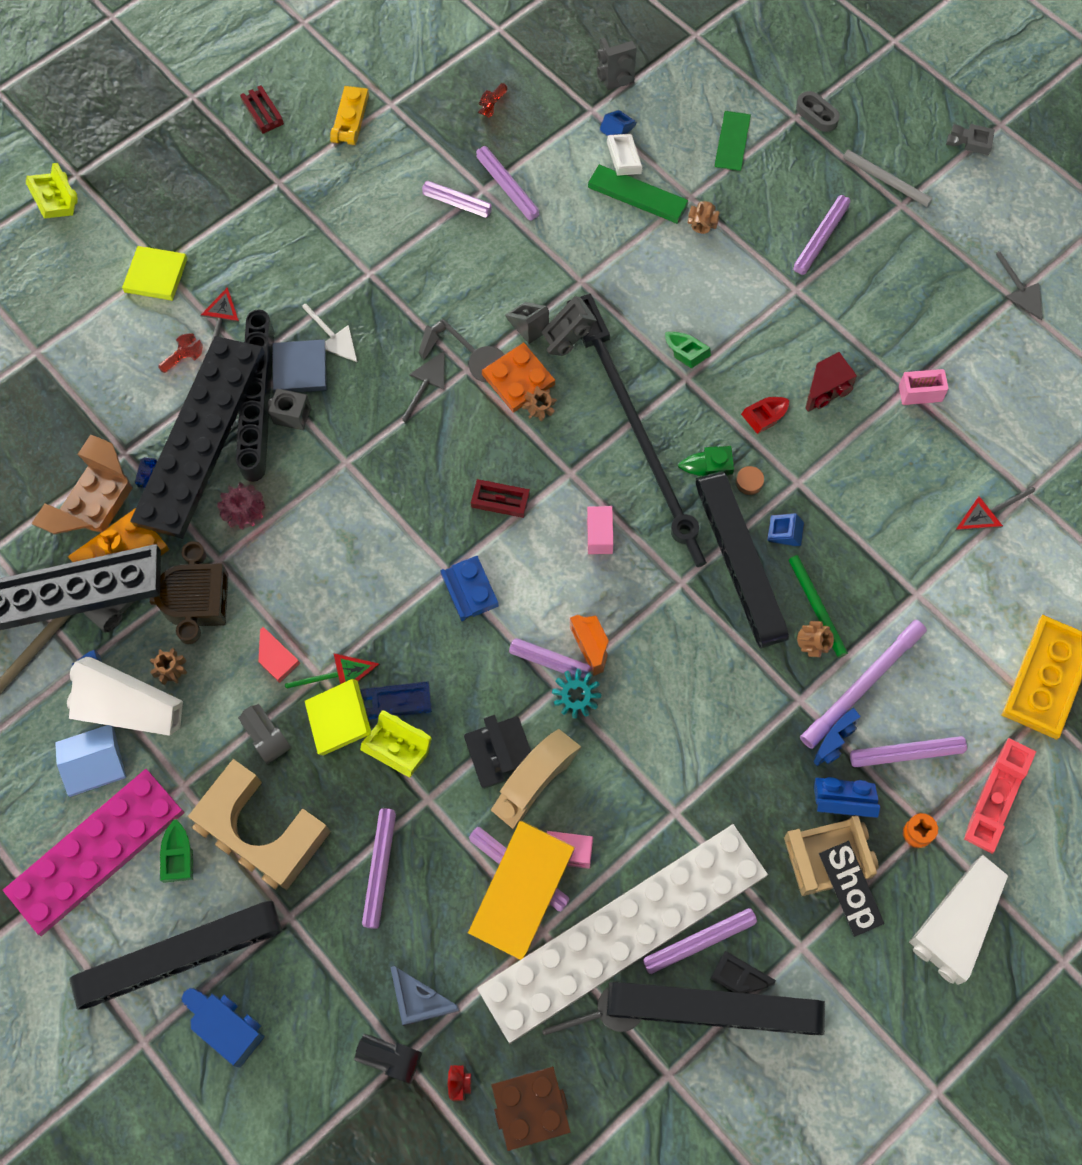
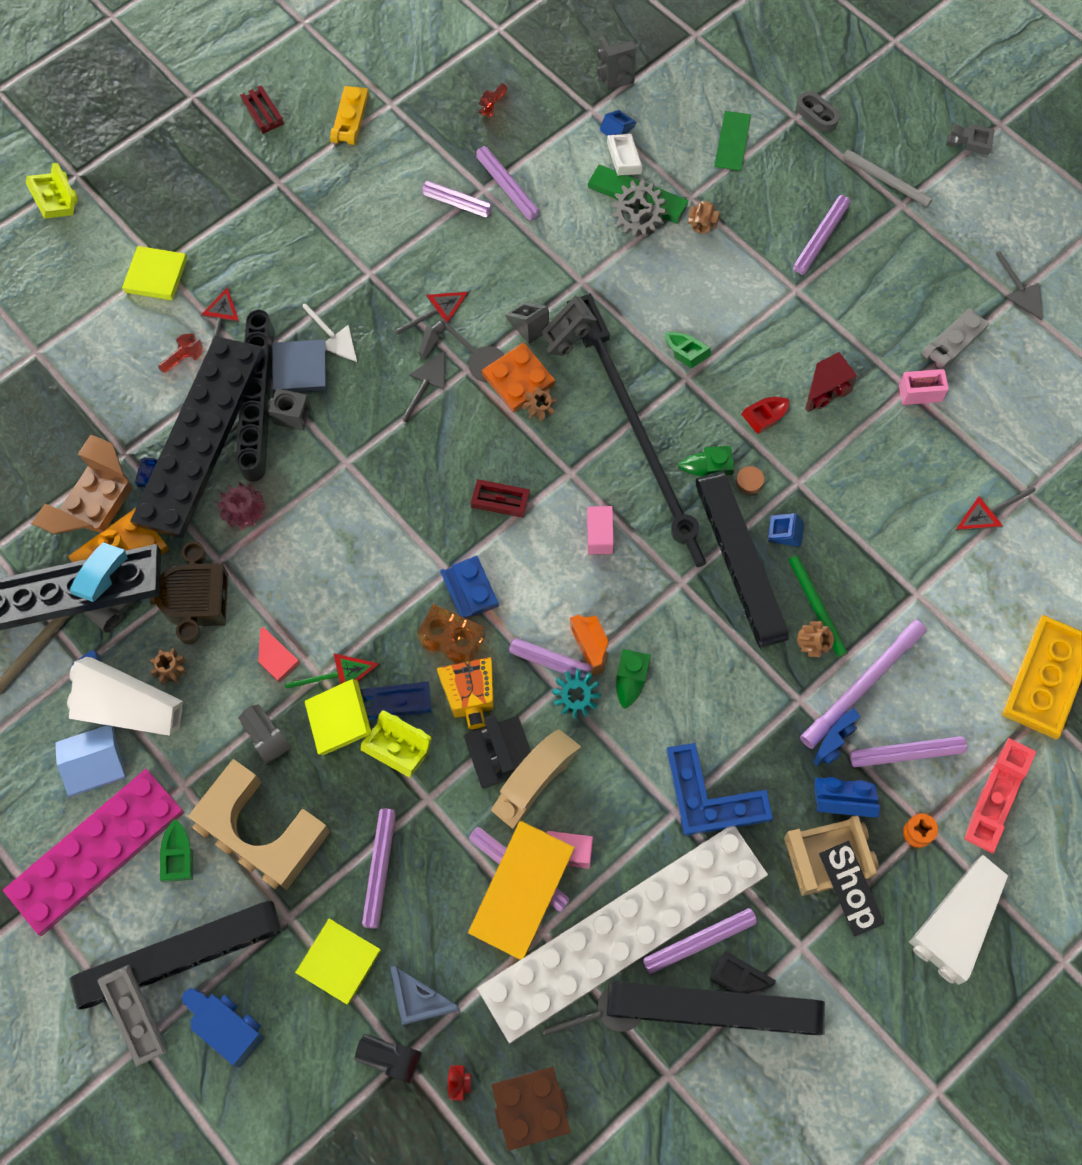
(95, 573): none -> medium azure slope
(132, 1015): none -> light grey tile
(338, 961): none -> neon yellow tile
(444, 304): none -> piece
(455, 629): none -> clear orange brick
(469, 689): none -> torso
(631, 676): none -> green plate
(640, 197): none -> light grey gear
(704, 815): none -> blue plate
(955, 339): none -> light grey plate

